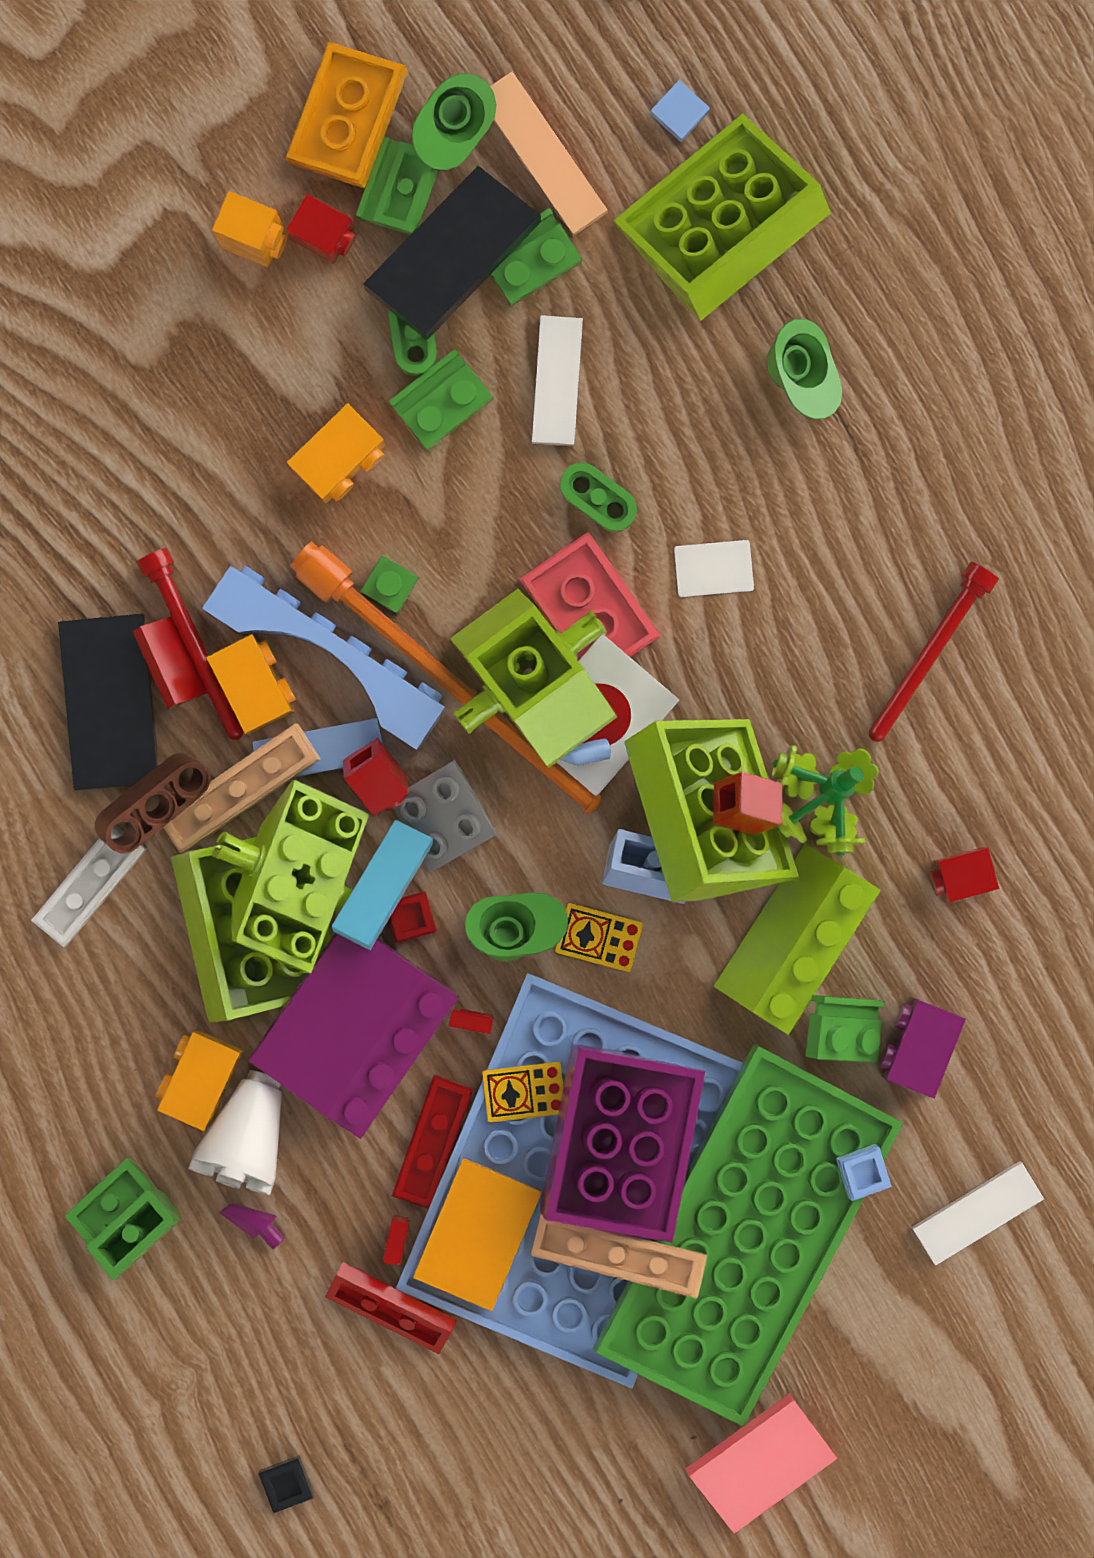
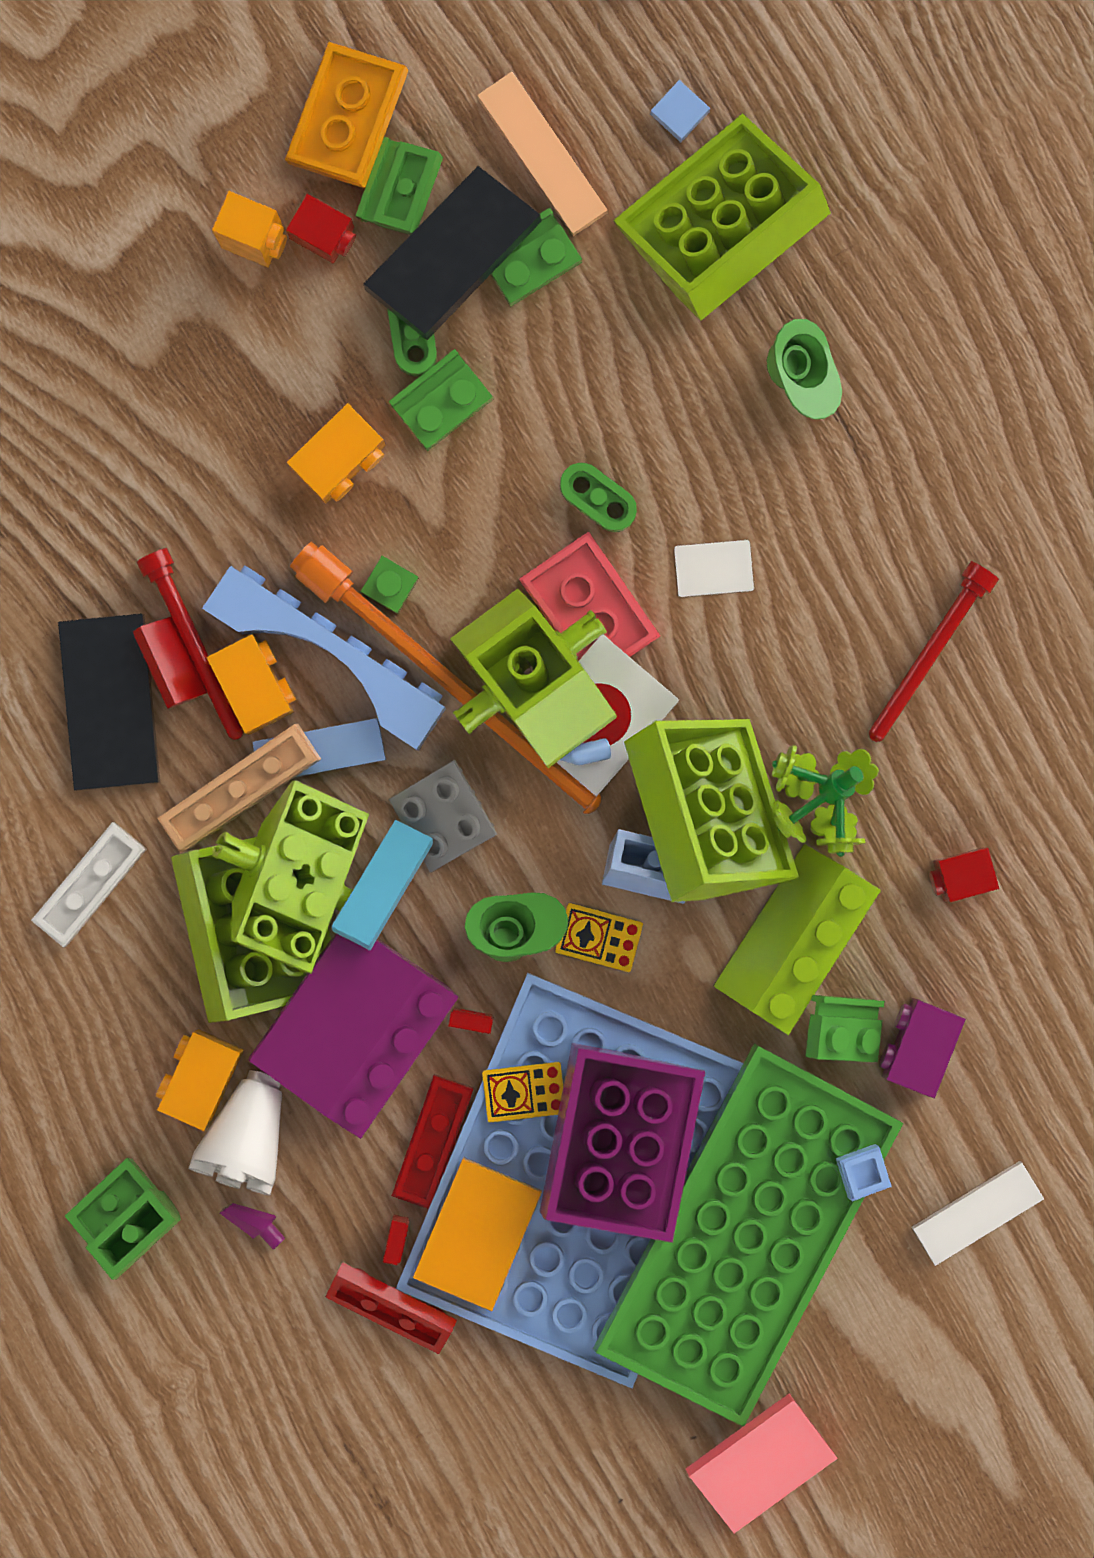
(131, 804): copper beam -> none
(286, 1484): black tile -> none
(376, 777): red brick -> none
(412, 918): red tile -> none
(453, 121): bright green piece -> none
(557, 380): white tile -> none
(621, 1256): light nougat tile -> none
(747, 803): red brick -> none

